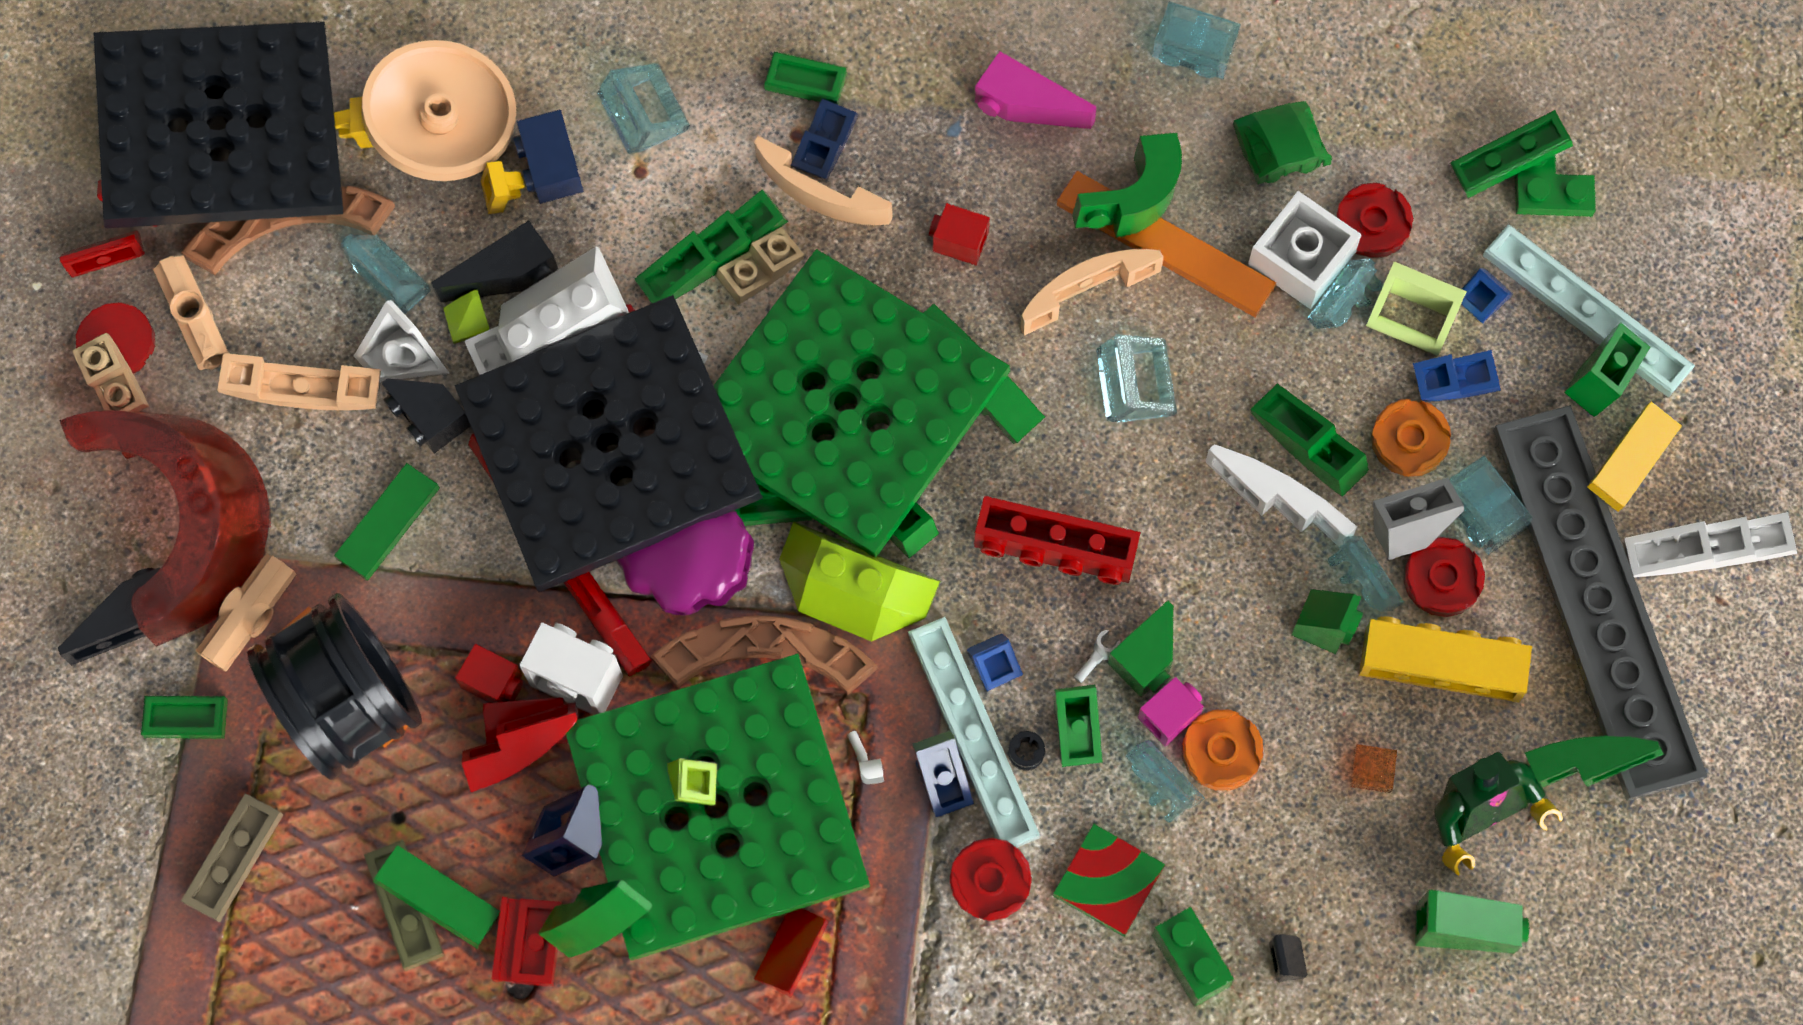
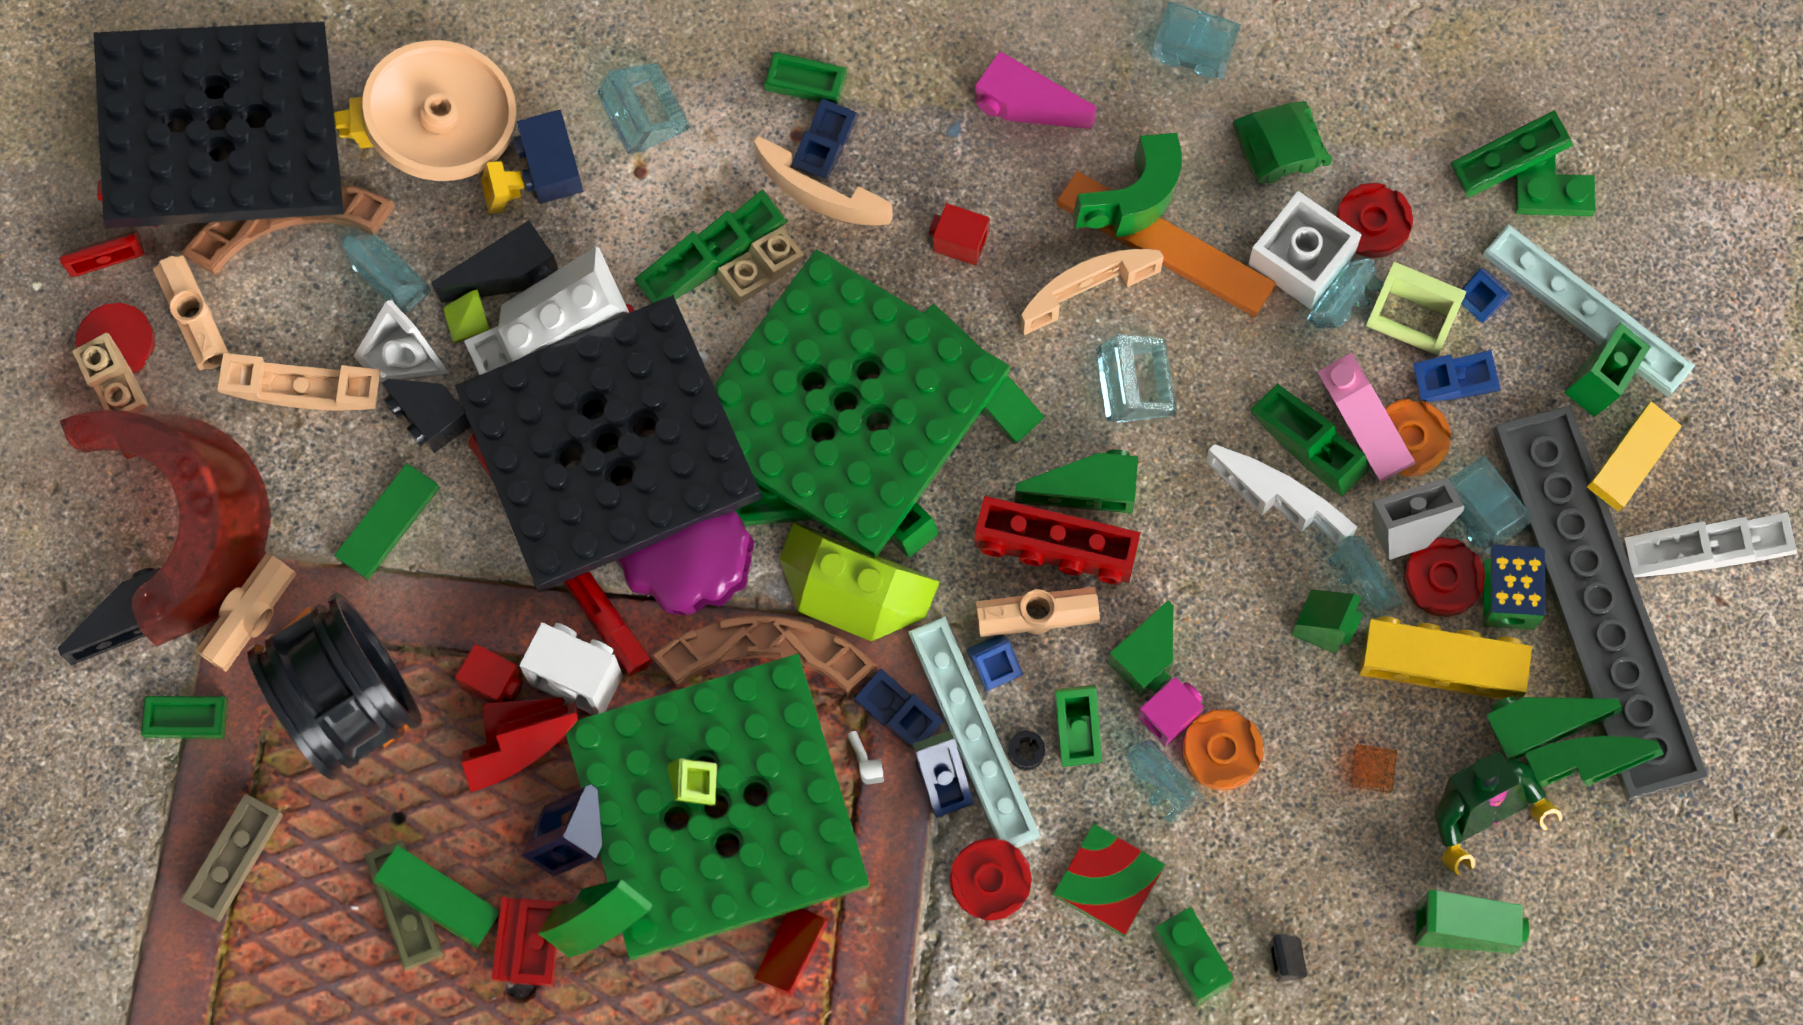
(897, 709): none -> dark blue slope
(1064, 610): none -> light nougat piece
(1091, 483): none -> green slope
(1100, 653): white hand -> none
(1366, 417): none -> bright pink slope
(1514, 587): none -> piece
(1544, 720): none -> green slope

